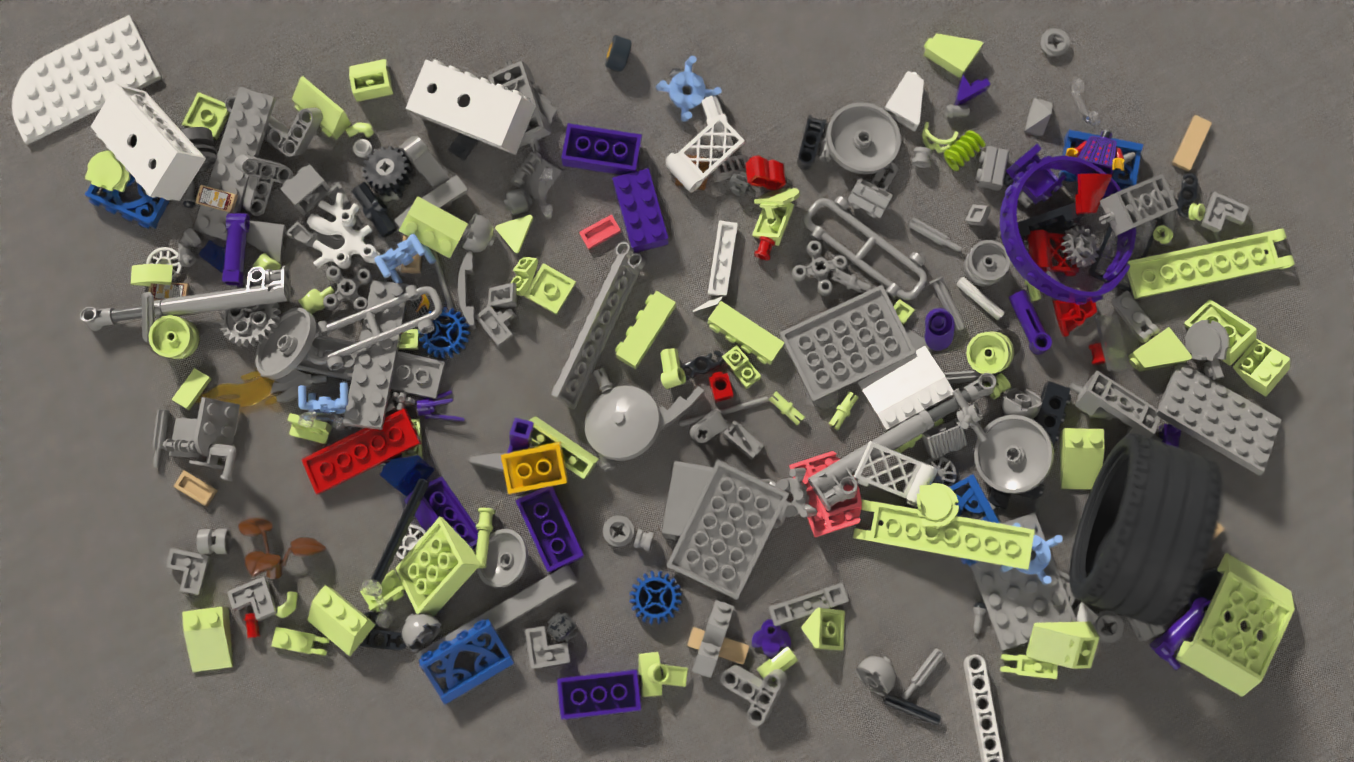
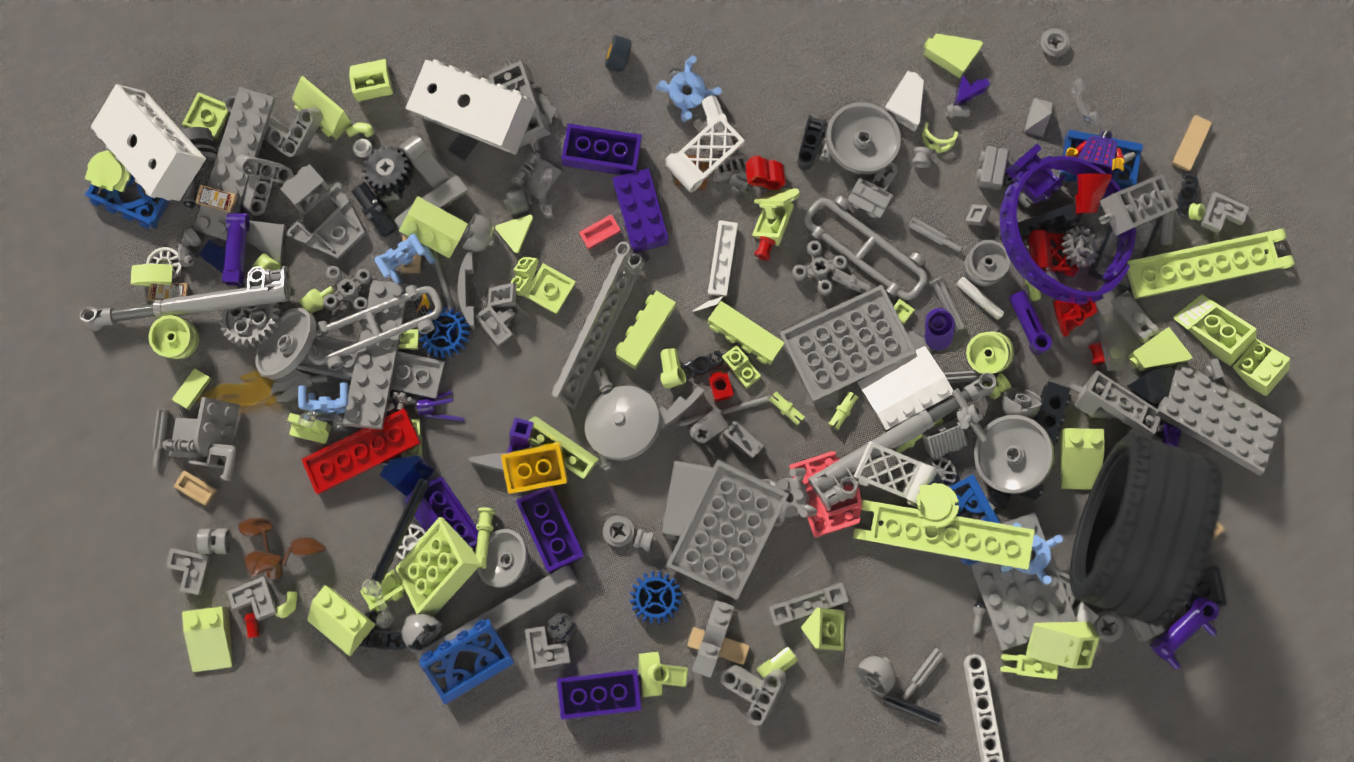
(80, 78): white plate -> none
(147, 314): light grey axle -> none
(297, 641): yellowish green hinge -> none
(353, 238): white plant -> none
(771, 641): dark purple plate -> none
(962, 148): lime piece -> none
(1154, 385): none -> black slope
(1168, 234): yellowish green bush -> none
(1195, 311): none -> yellowish green sticker
(1207, 340): light grey piece -> none
(1221, 647): yellowish green slope -> none

